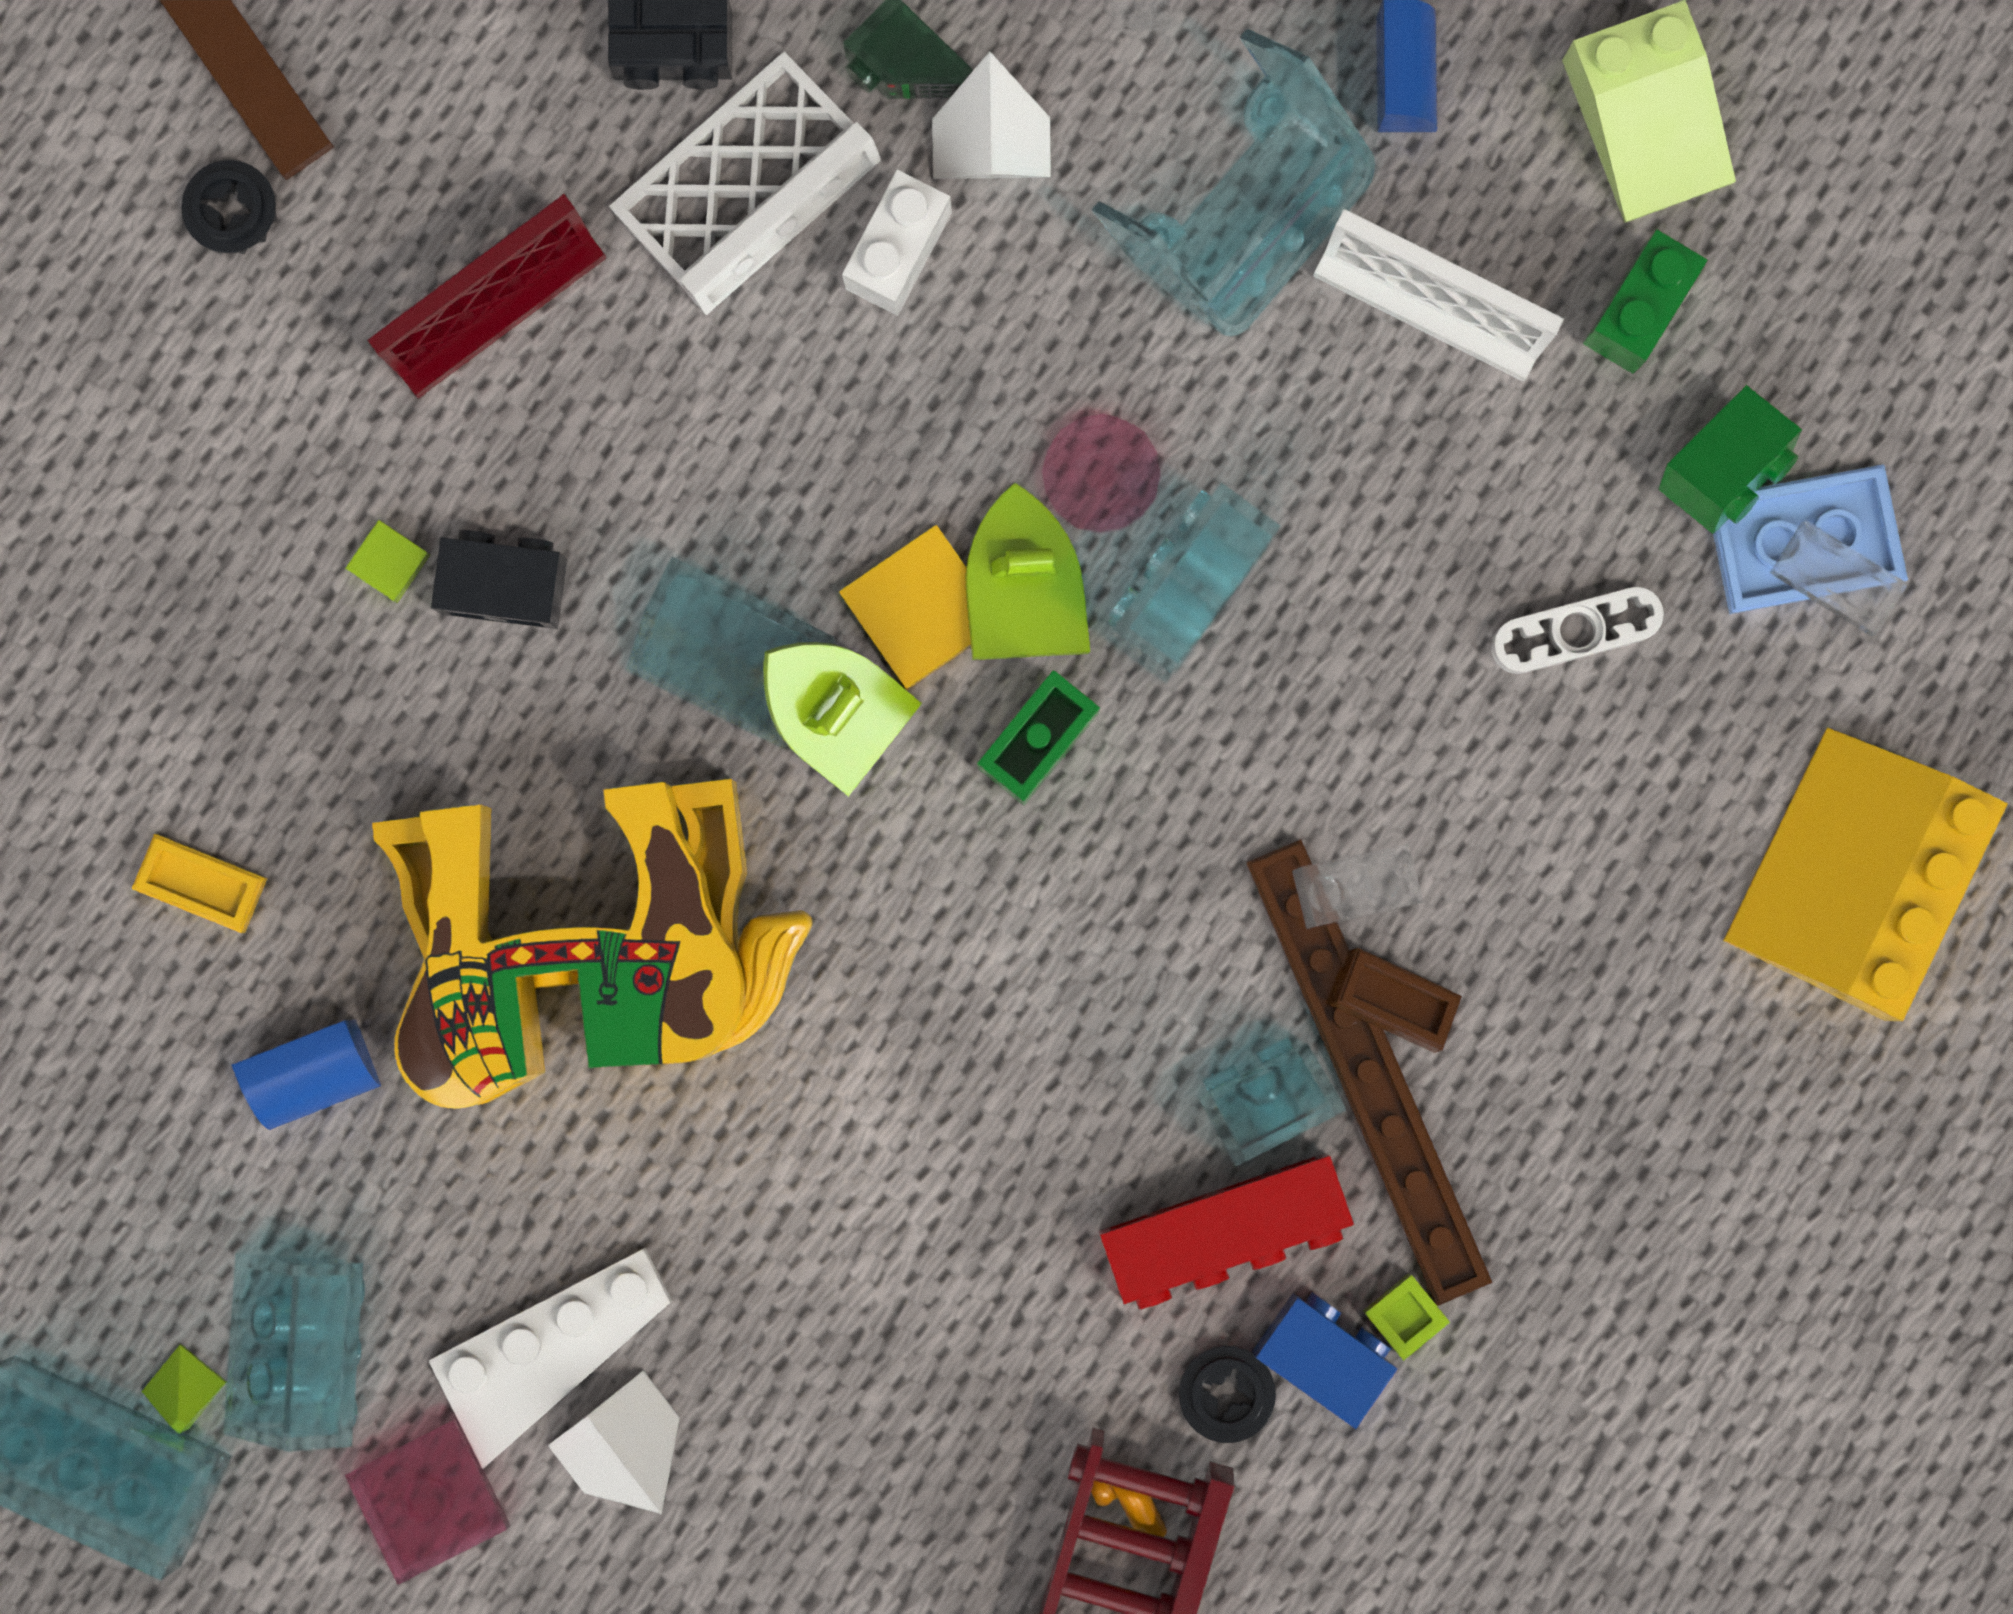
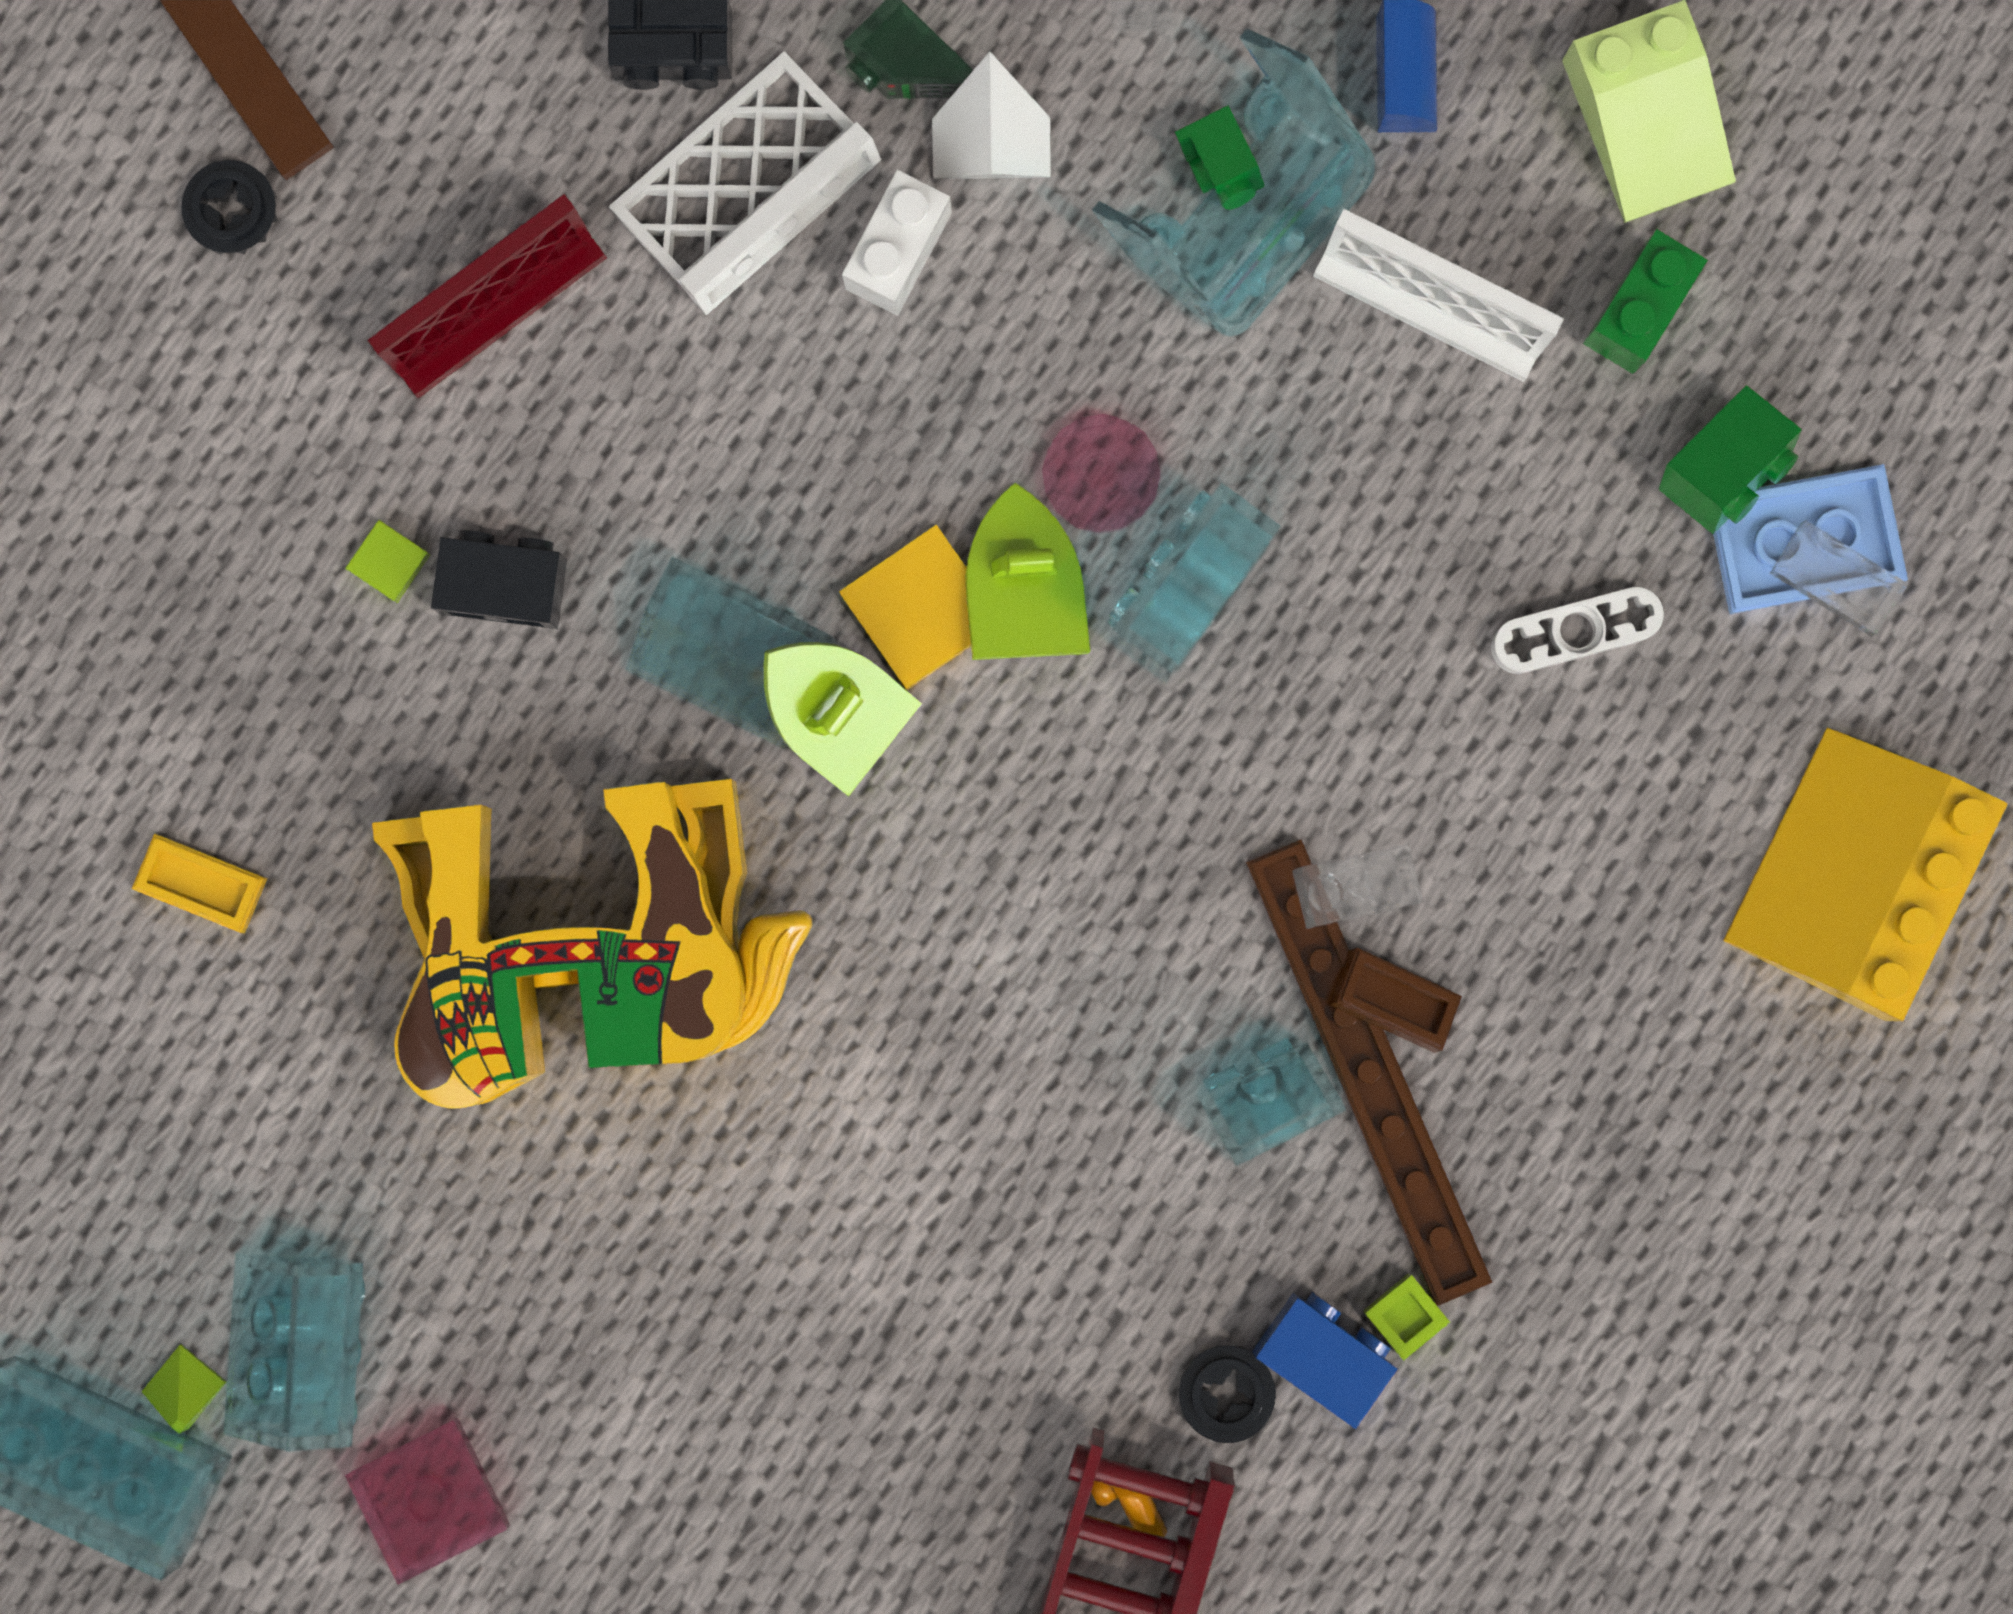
(307, 1074): blue brick -> none
(534, 1359): white wing -> none
(623, 1446): white slope -> none
(1038, 737): green brick -> none
(1221, 158): none -> green brick
(1226, 1229): red brick -> none

